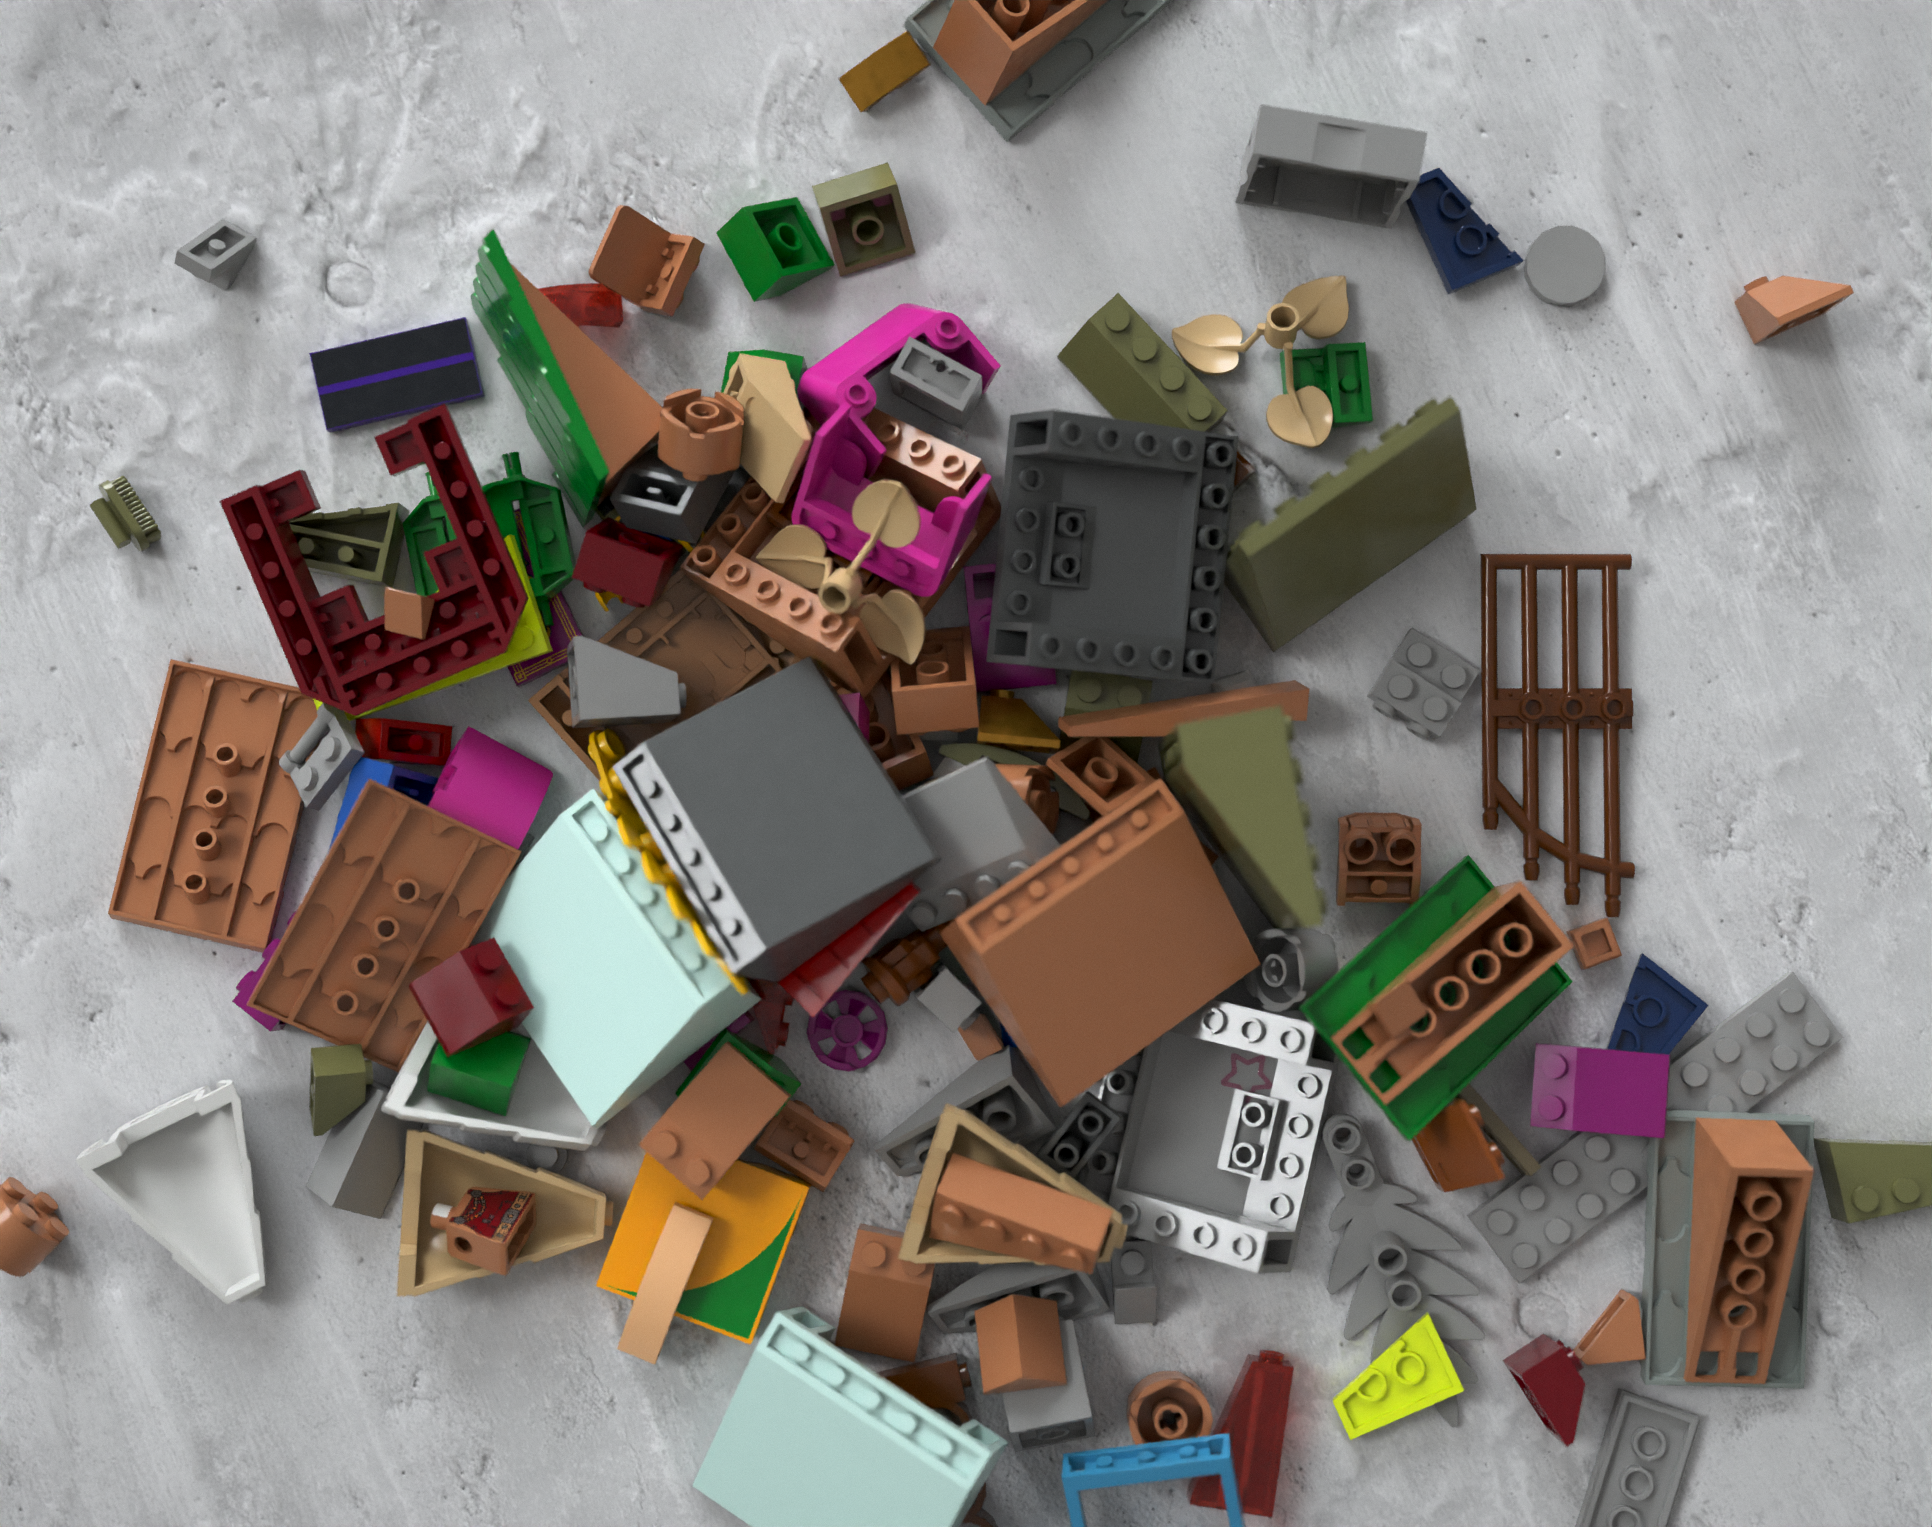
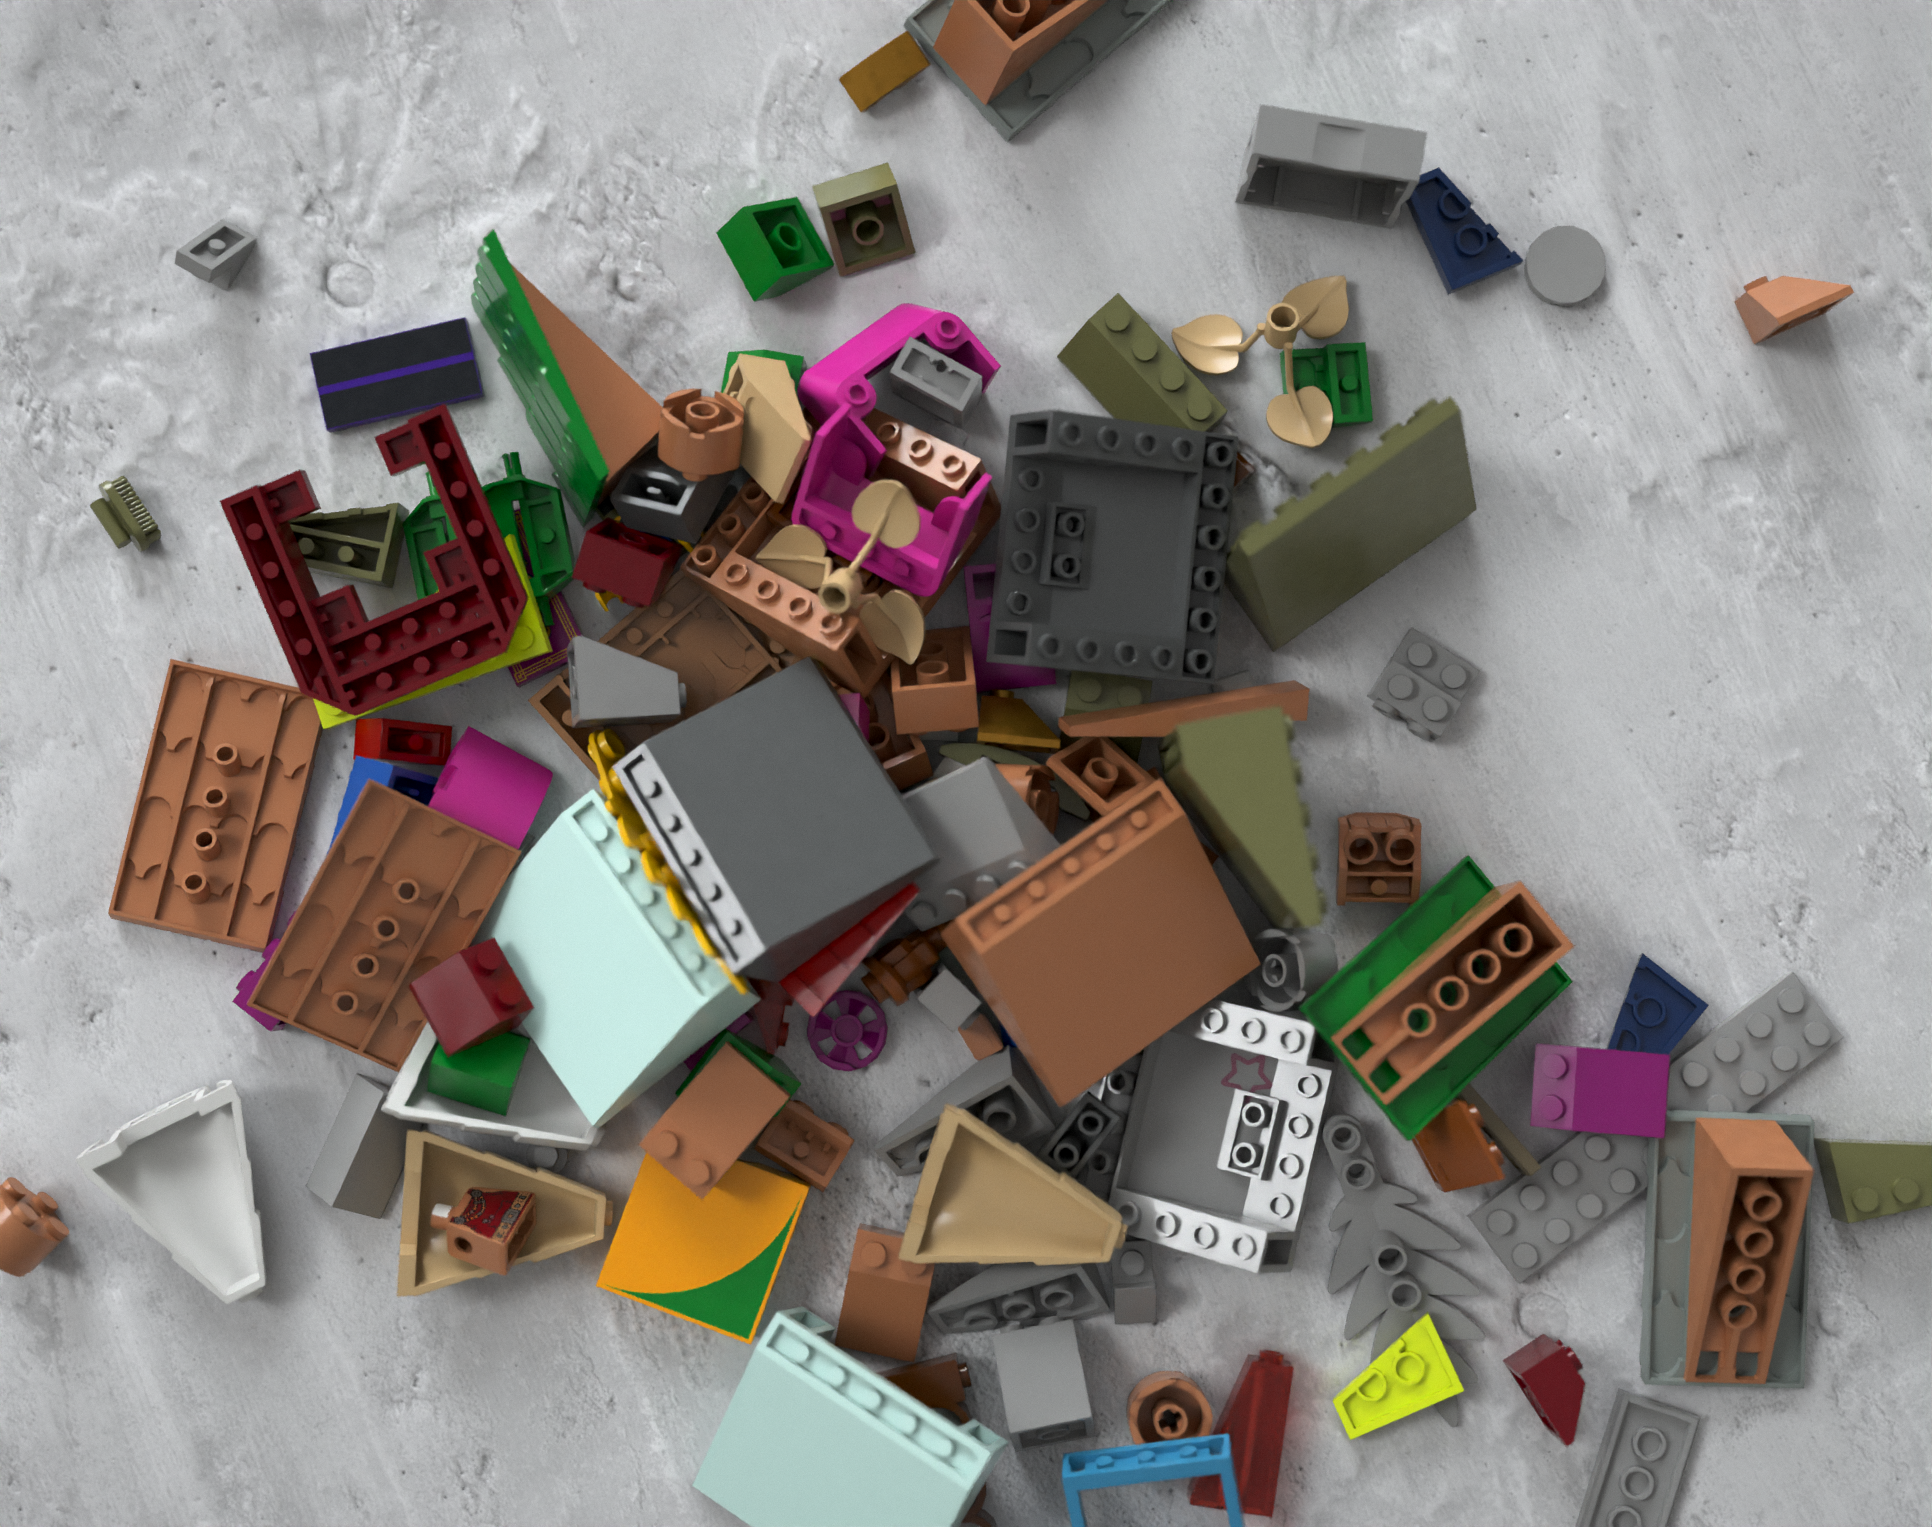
(330, 761): light grey plate -> none
(336, 1084): olive slope -> none
(407, 613): nougat slope -> none
(587, 304): clear red slope -> none
(645, 262): nougat bracket -> none
(664, 1282): light nougat slope -> none
(1017, 1217): nougat wedge -> none
(1020, 1345): nougat slope -> none
(1397, 1007): nougat slope -> none
(1556, 708): reddish brown piece -> none
(1594, 943): nougat tile -> none
(1615, 1334): nougat slope -> none

